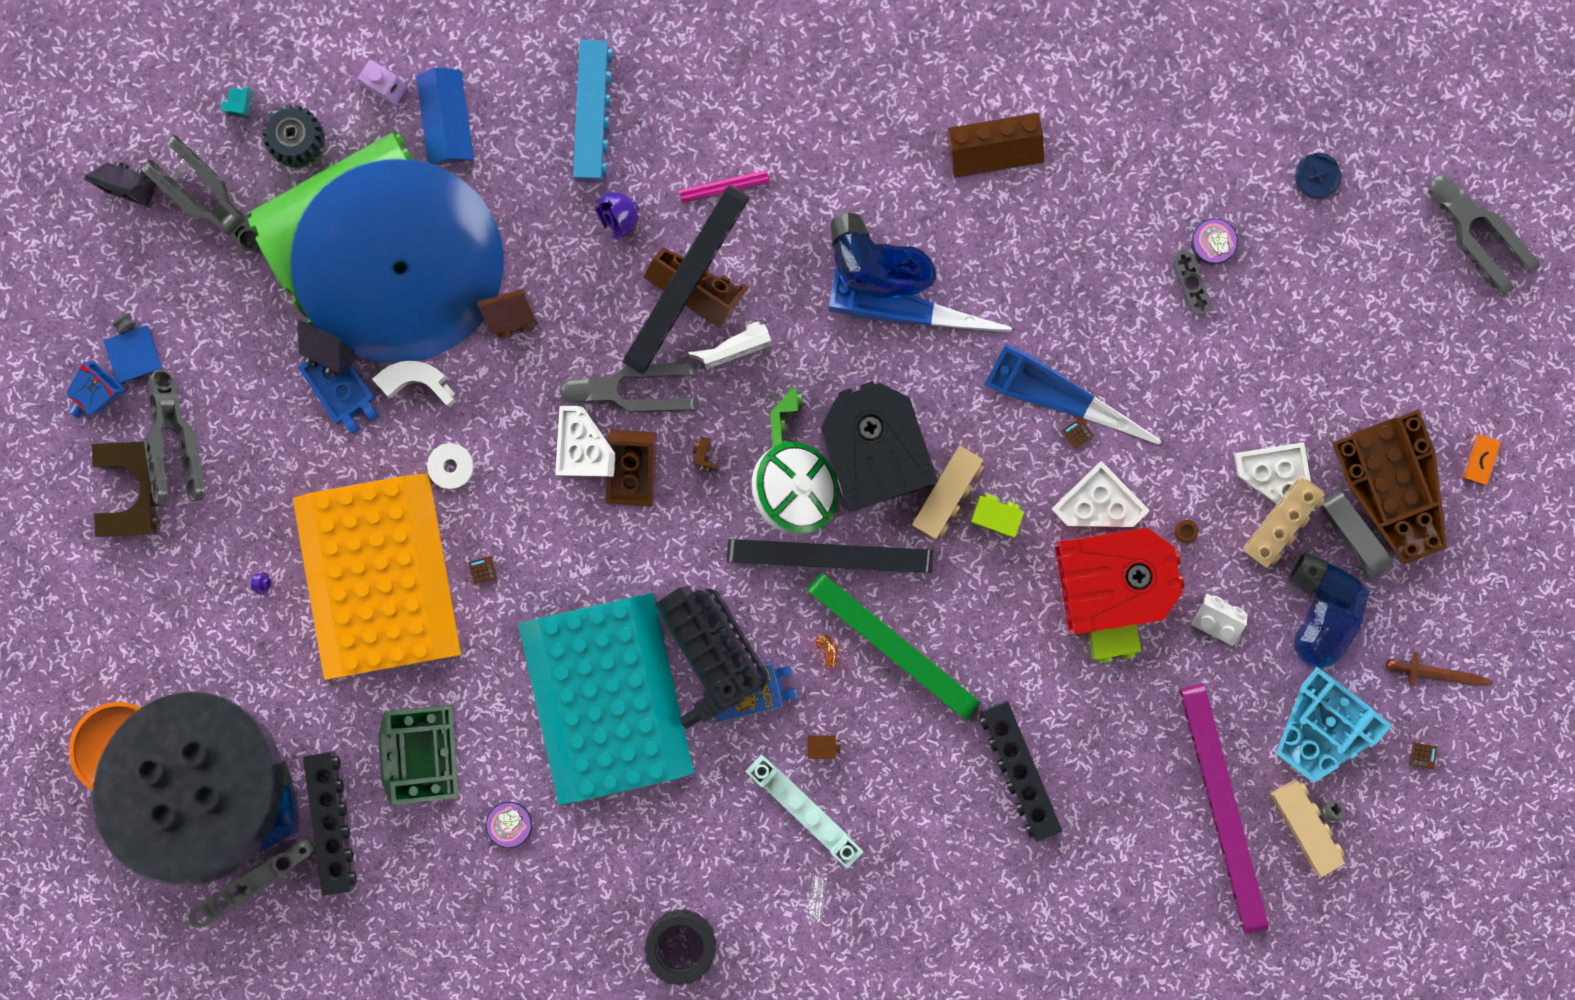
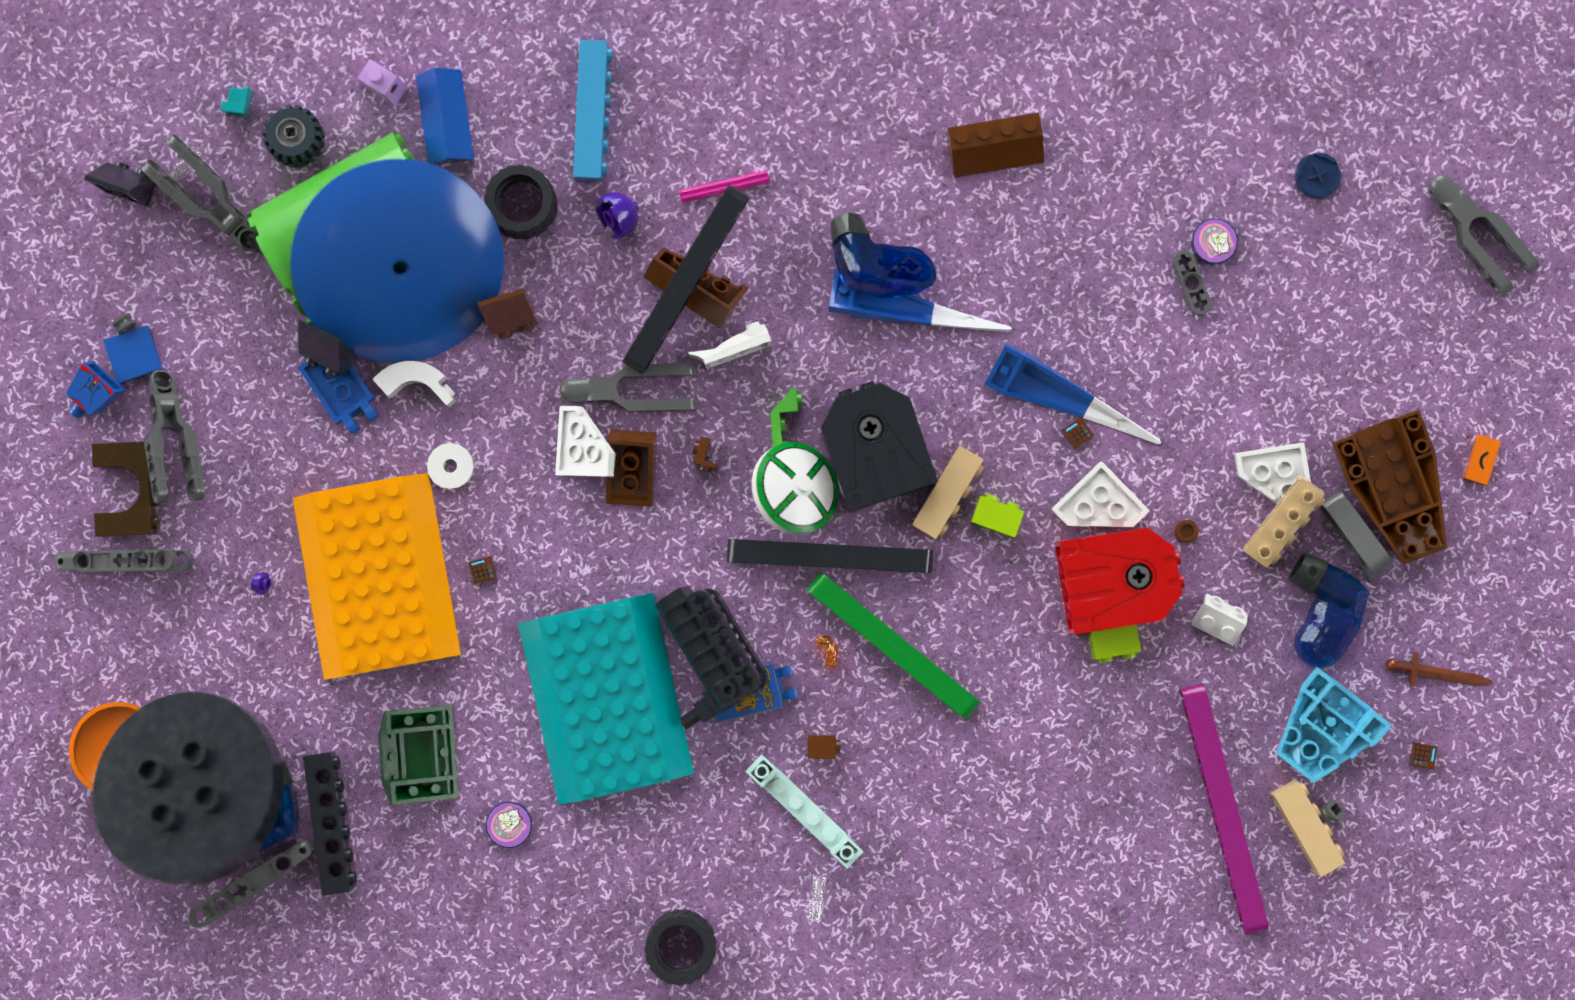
(122, 560): none -> dark grey piece
(509, 176): none -> black tyre
(1049, 823): black brick -> none

